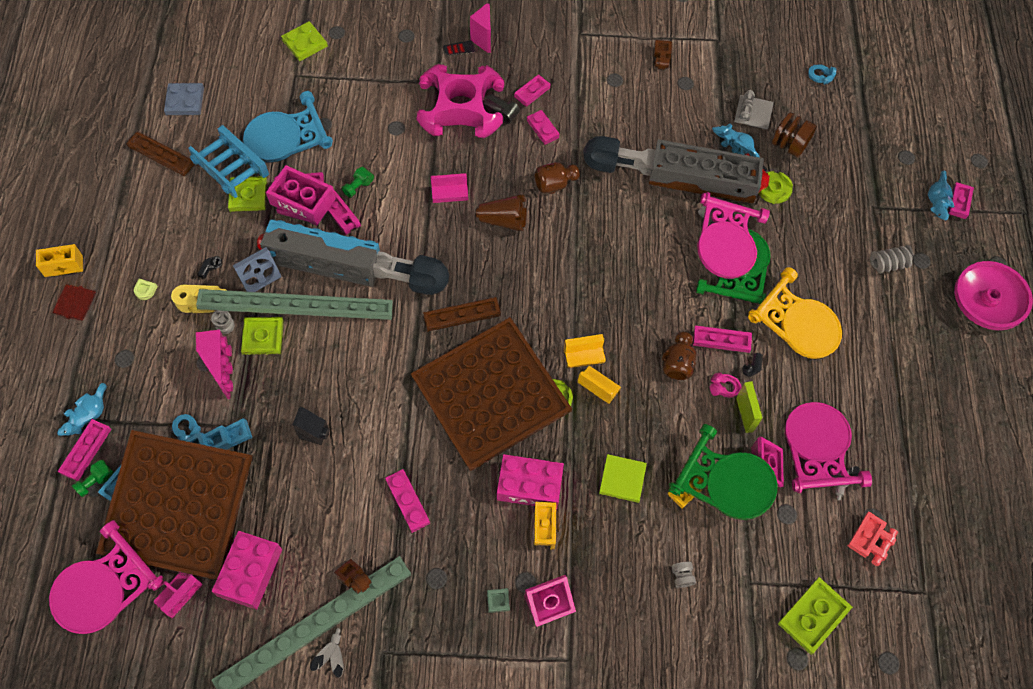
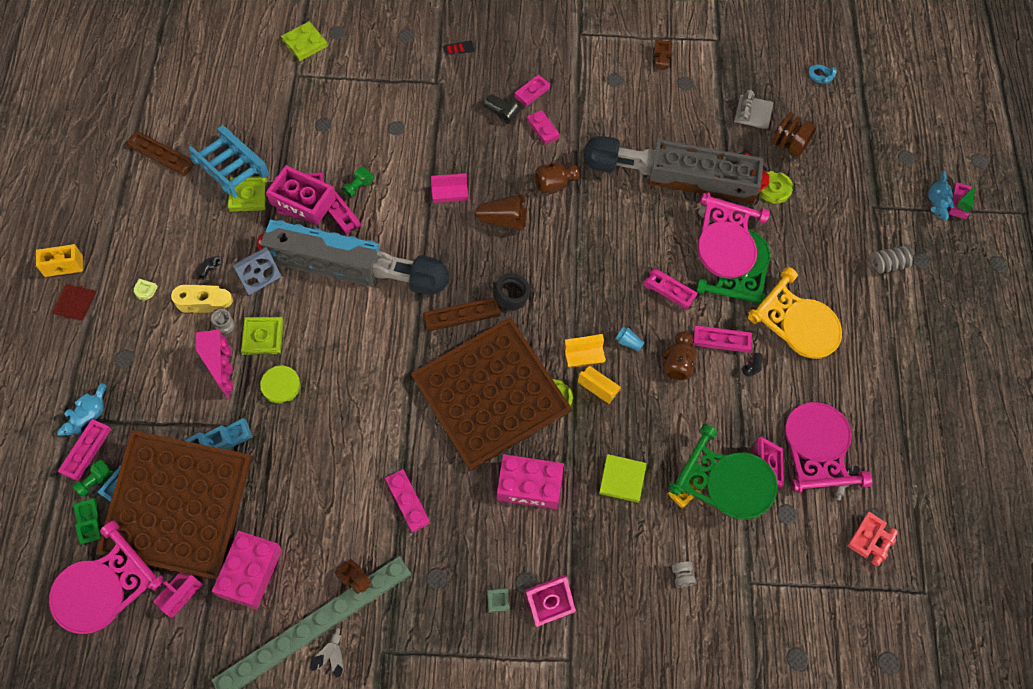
(88, 521): none -> green slope
(184, 99): sand blue plate -> none
(193, 427): dark azure piece -> none
(278, 134): dark azure piece -> none
(280, 384): none -> lime tile
(294, 304): sand green plate -> none
(310, 426): black slope -> none
(469, 113): dark pink piece -> none
(480, 28): dark pink slope -> none
(505, 301): none -> black tyre
(545, 524): yellow panel -> none
(629, 338): none -> dark azure cone
(670, 288): none -> dark pink plate
(717, 389): dark pink piece -> none
(740, 142): dark azure animal -> none
(749, 407): lime tile -> none
(815, 615): lime plate -> none
(967, 201): none -> green piece
(993, 295): dark pink dish -> none

